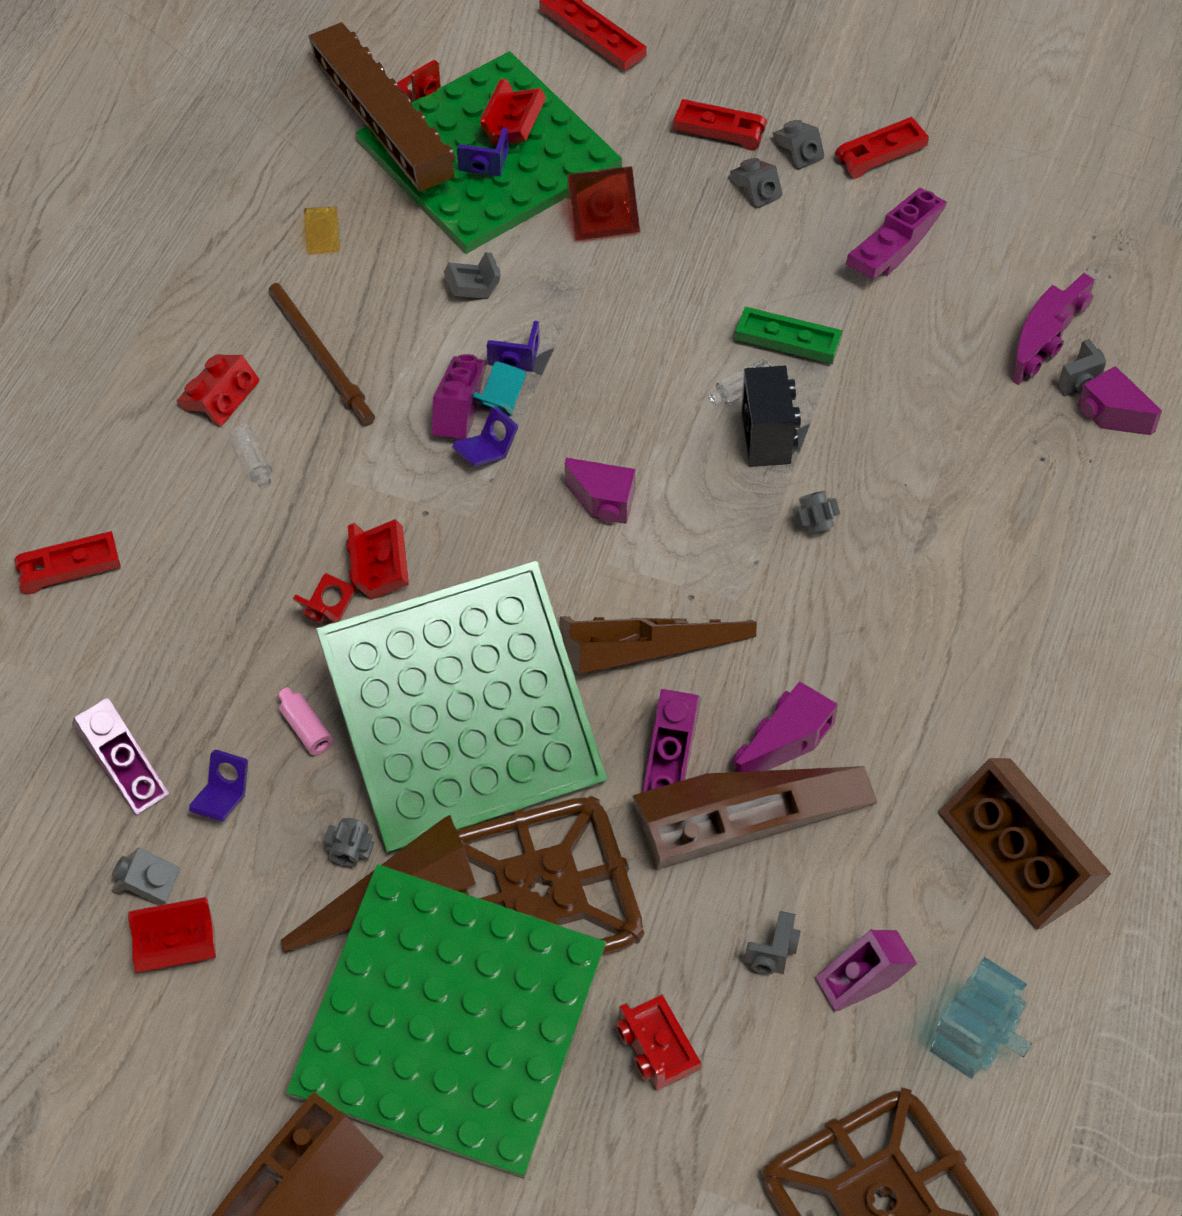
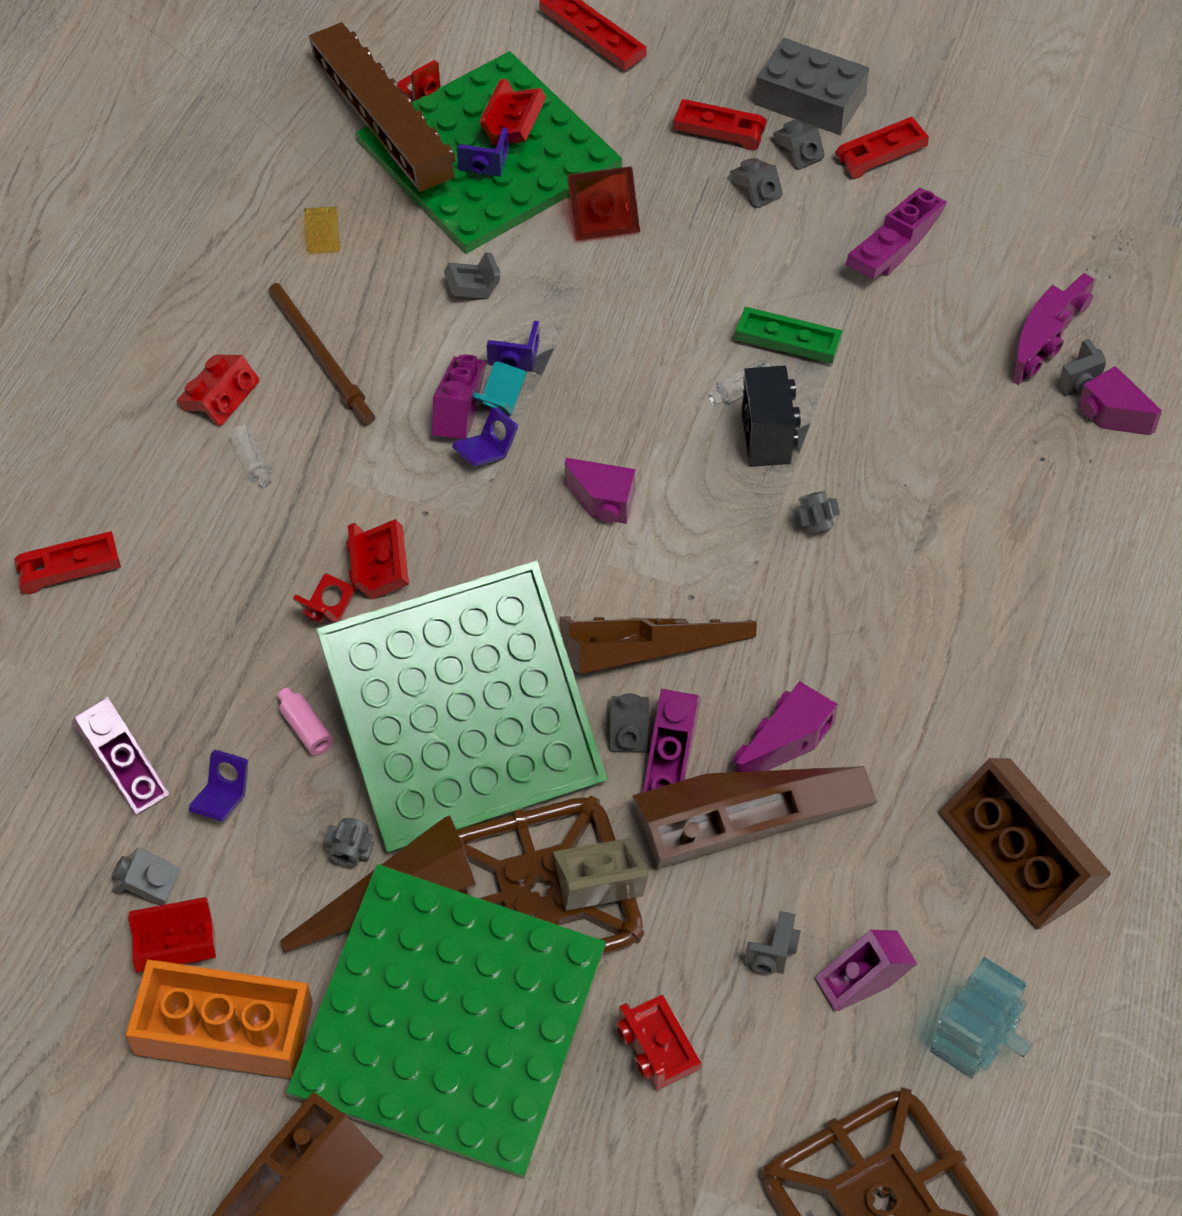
(220, 1019): none -> orange brick
(600, 873): none -> dark tan slope
(629, 723): none -> dark grey bracket
(811, 86): none -> dark grey brick

